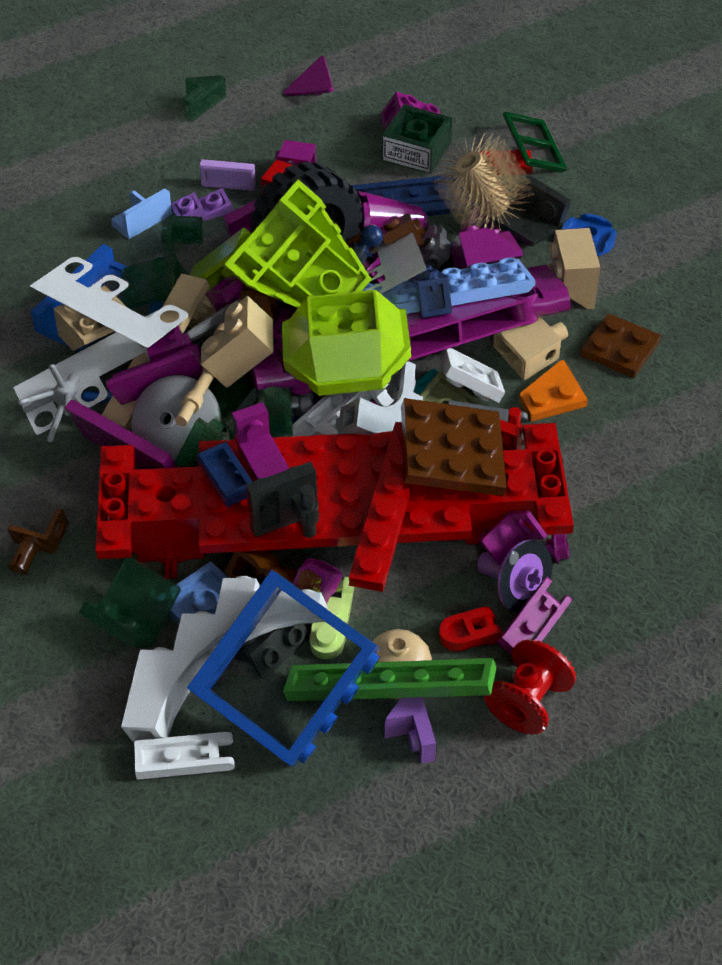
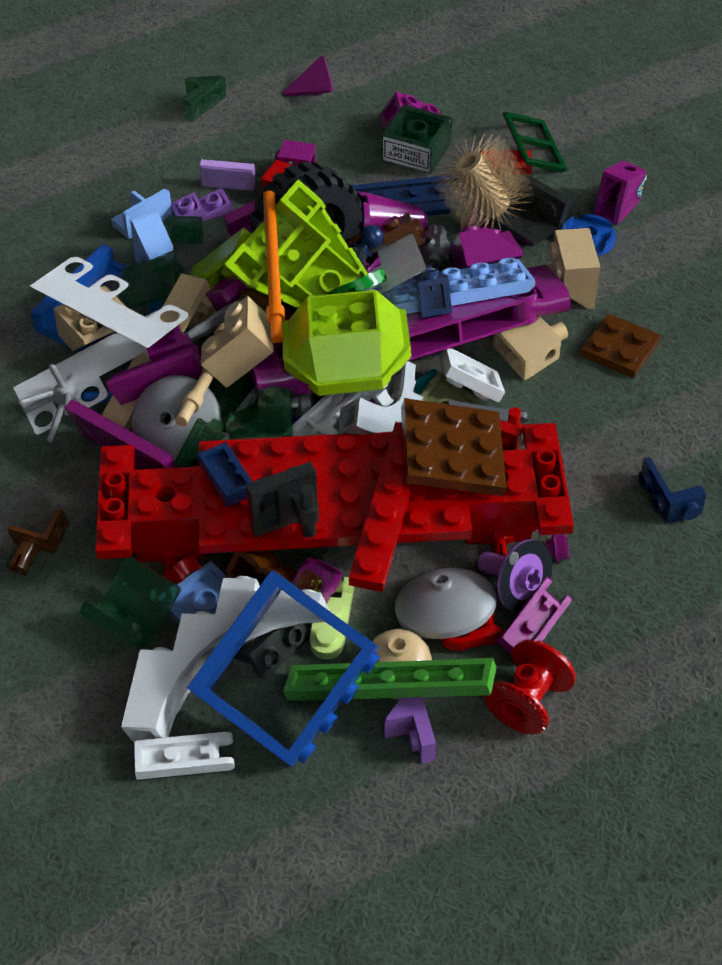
(149, 237): none -> light blue slope
(182, 568): none -> red piece
(255, 441): magenta bracket -> none
(275, 311): none -> orange bar
(362, 283): none -> green tile
(445, 603): none -> light grey dish
(509, 533): magenta bracket -> none
(553, 394): orange wing -> none
(623, 183): none -> magenta torso
(673, 506): none -> dark blue bracket

